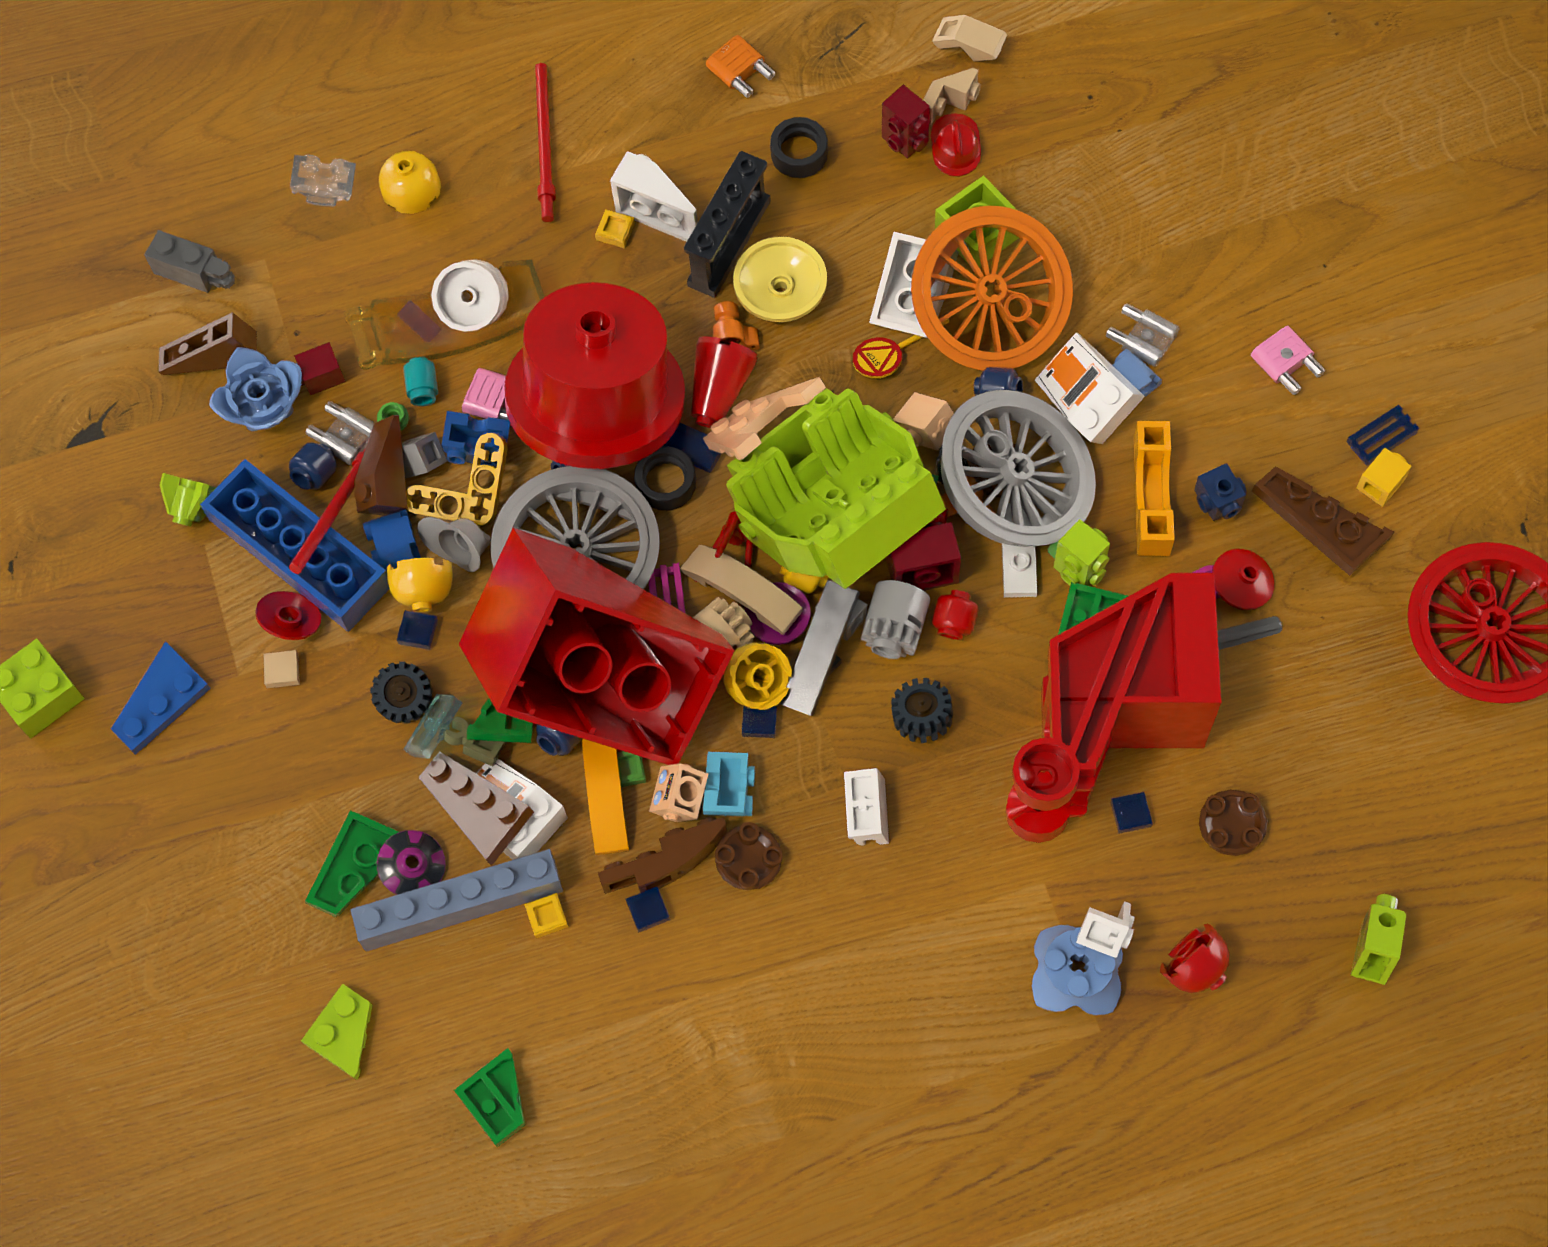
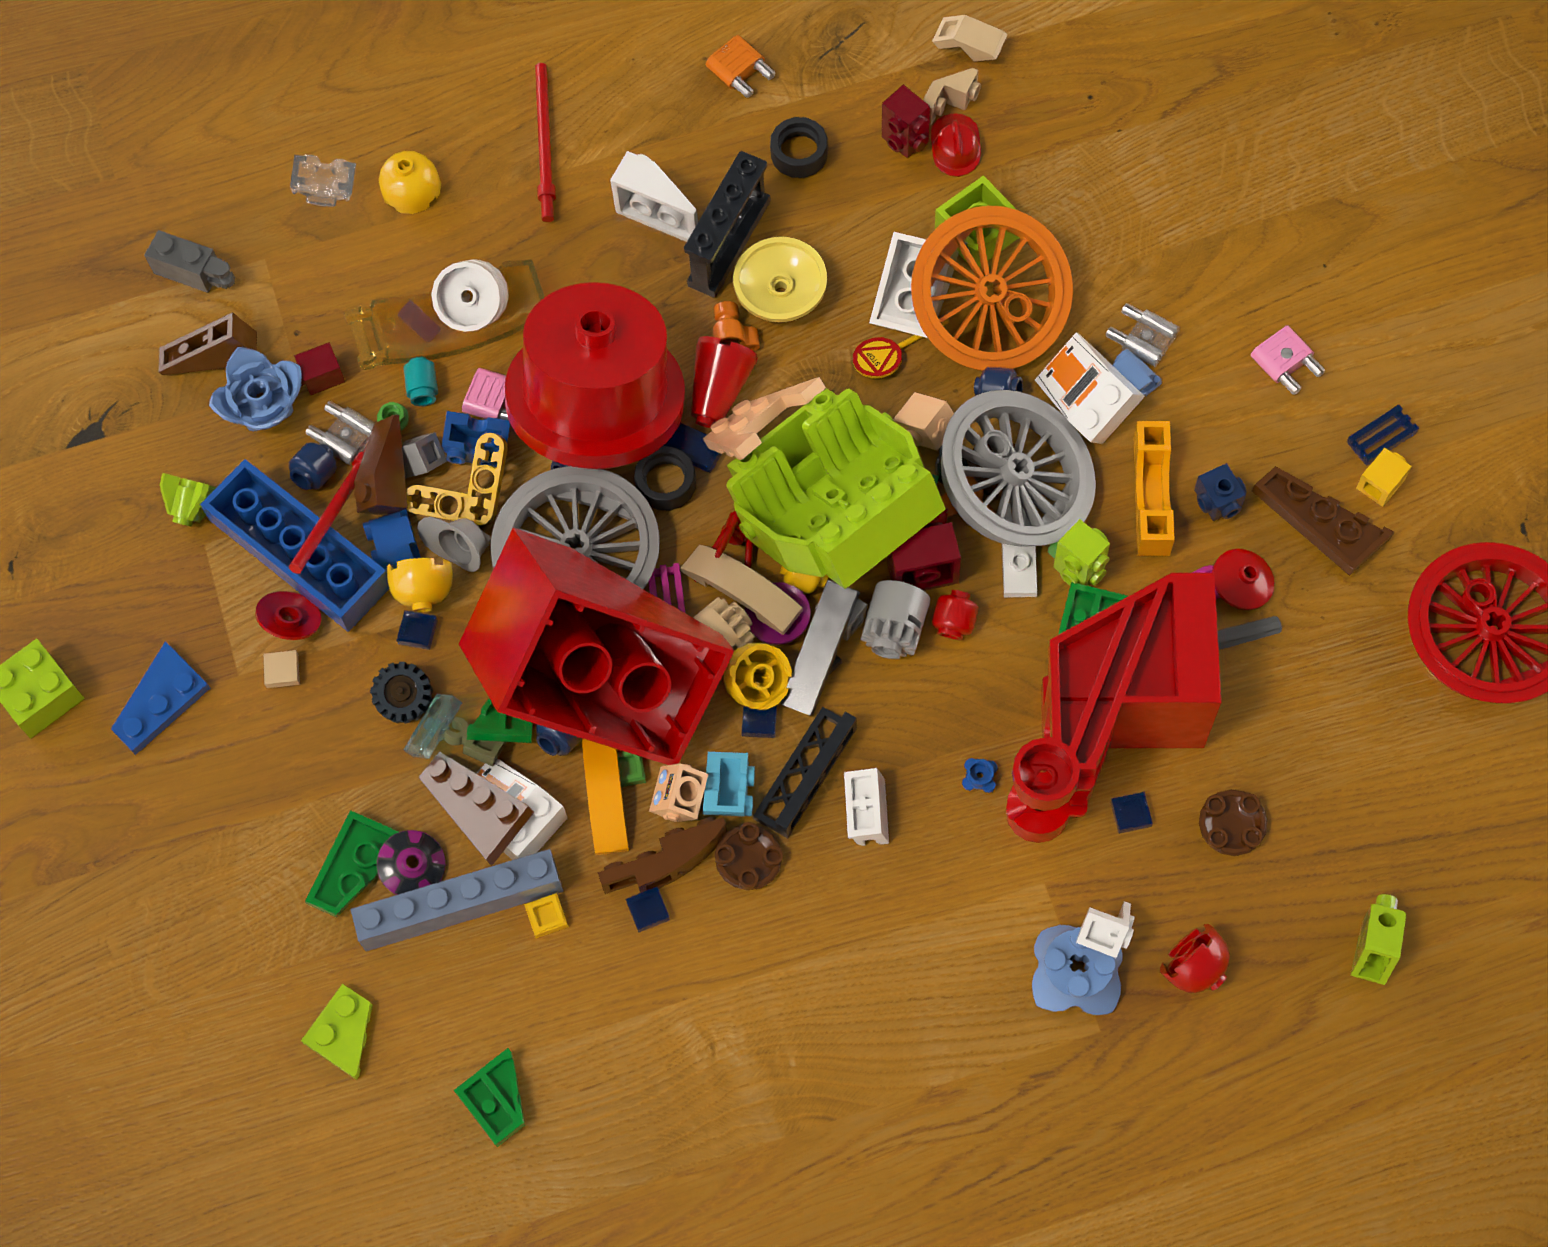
(615, 228): yellow tile -> none
(816, 773): none -> black fence
(922, 710): black wheel -> none
(977, 766): none -> blue plate

